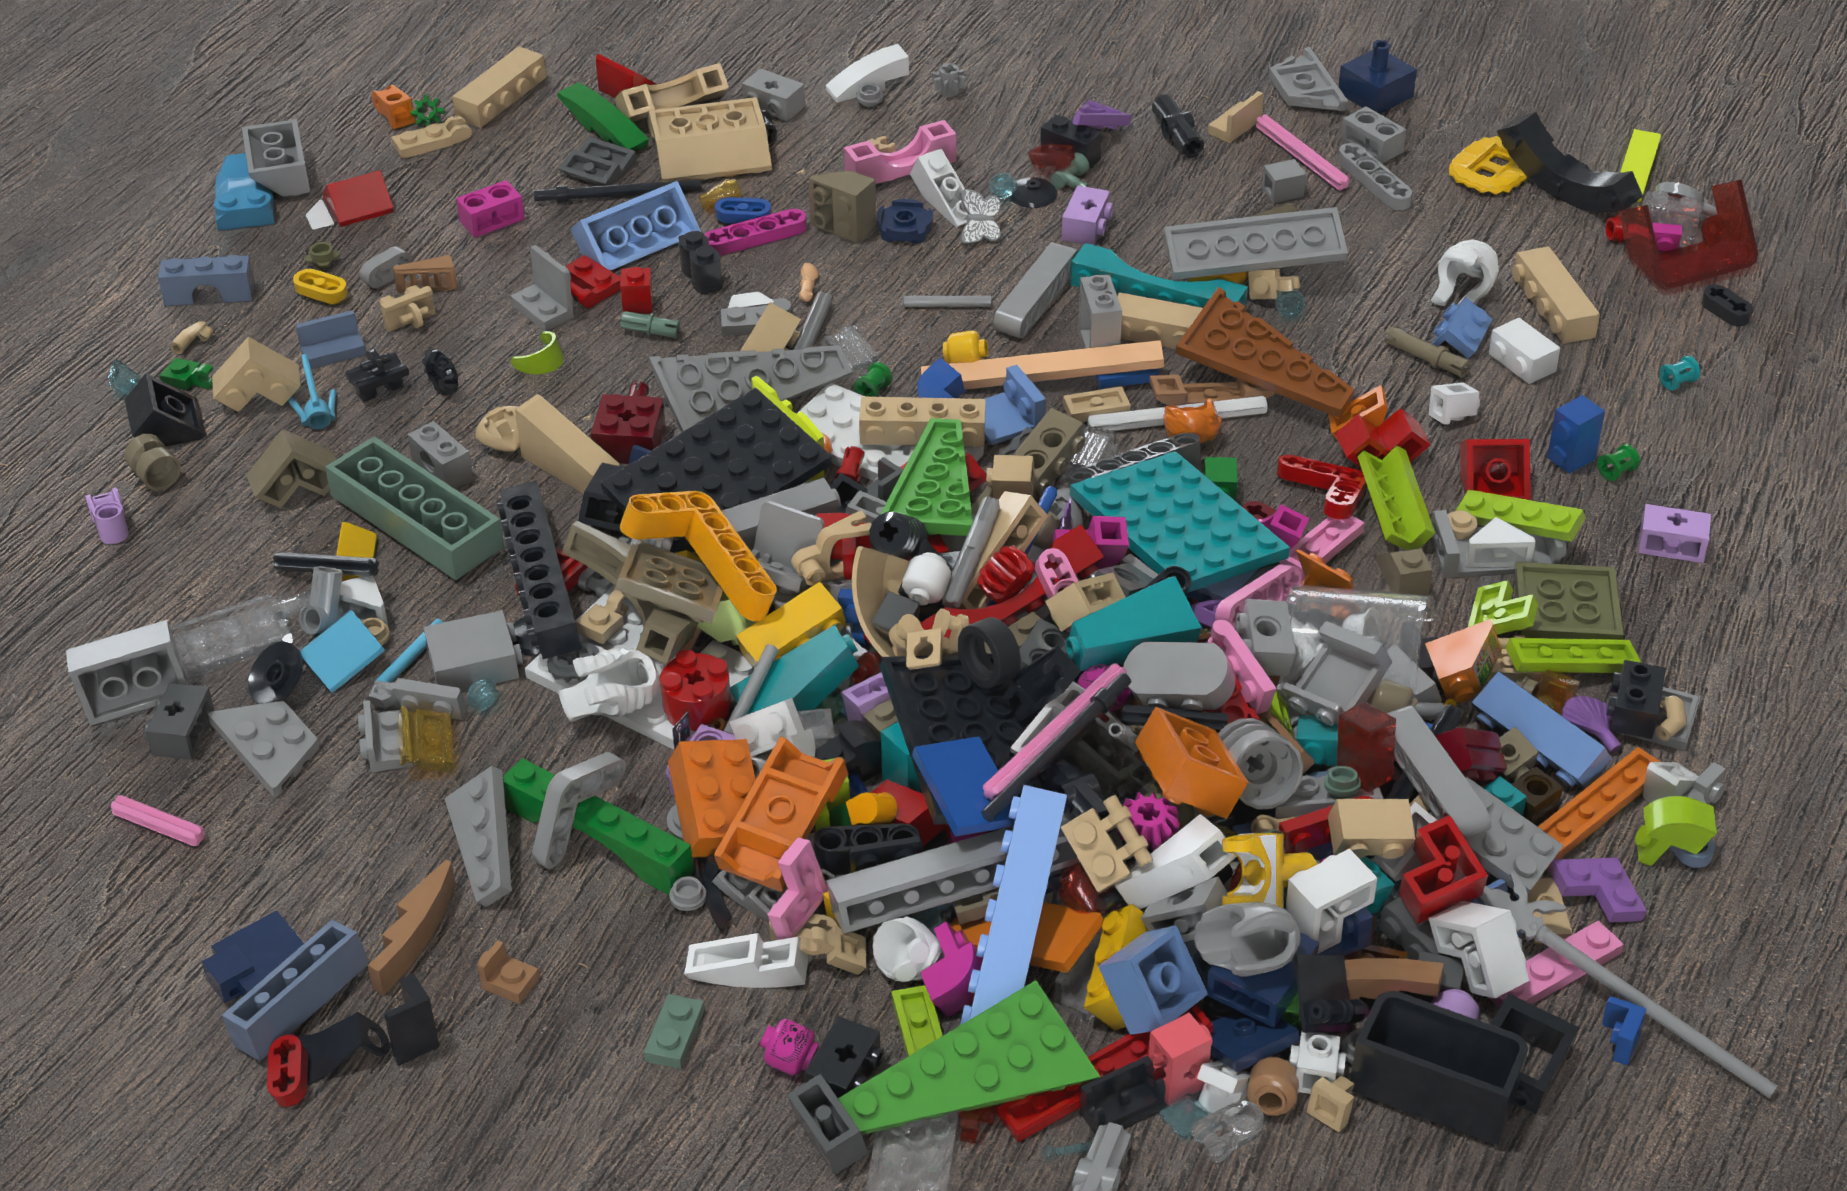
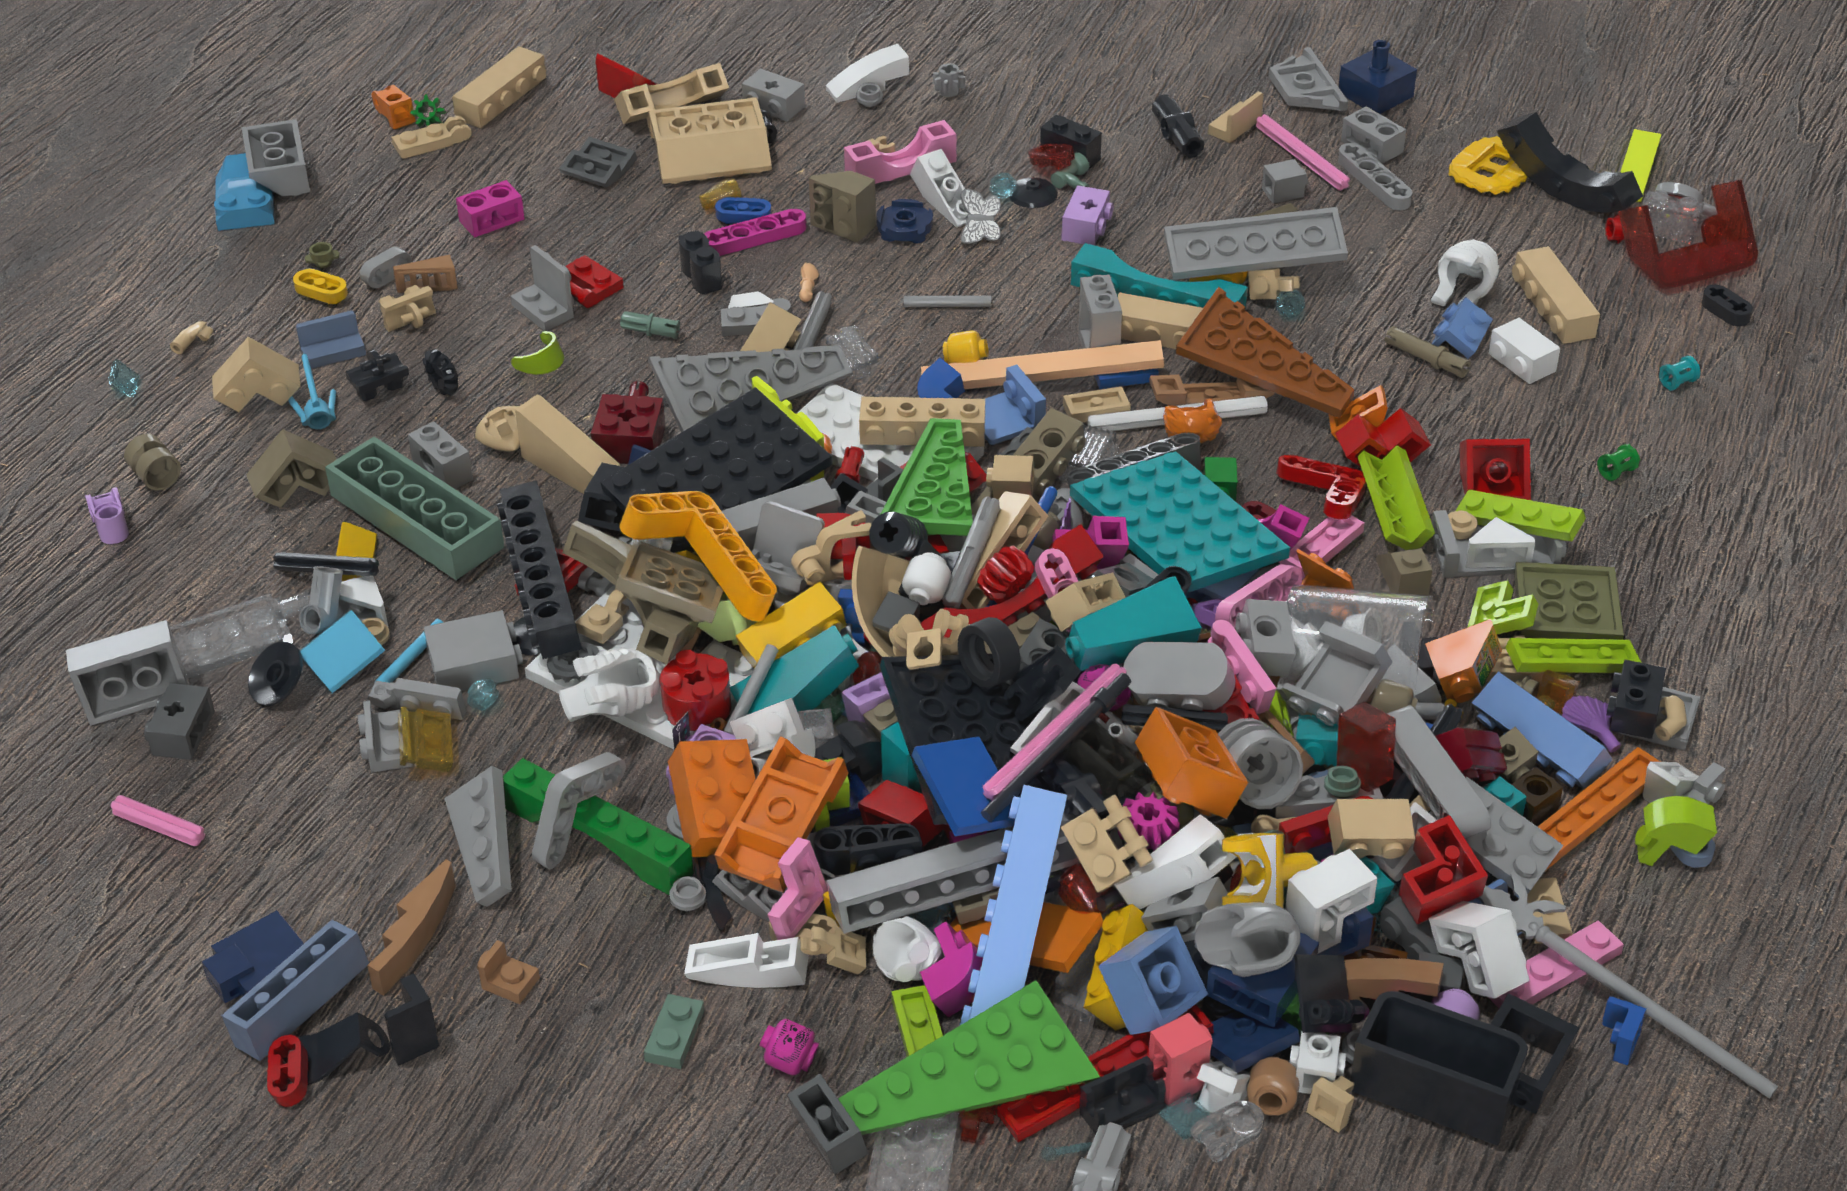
(164, 412): black slope -> none
(185, 373): green plate -> none
(228, 274): sand blue arch -> none
(267, 740): light grey wing -> none
(319, 216): white sticker -> none
(358, 198): red slope -> none
(563, 193): black bar -> none
(602, 116): green slope -> none
(635, 227): light blue slope -> none
(636, 290): red brick -> none
(846, 1056): black brick -> none
(864, 810): light orange leg -> none
(876, 378): green bush -> none
(1035, 291): light grey beam -> none
(1101, 116): medium lavender wing -> none
(1453, 402): white brick -> none
(1575, 434): blue brick -> none
(1603, 879): medium lavender plate -> none
(1667, 236): dark pink plate -> none
(1674, 533): lavender brick -> none

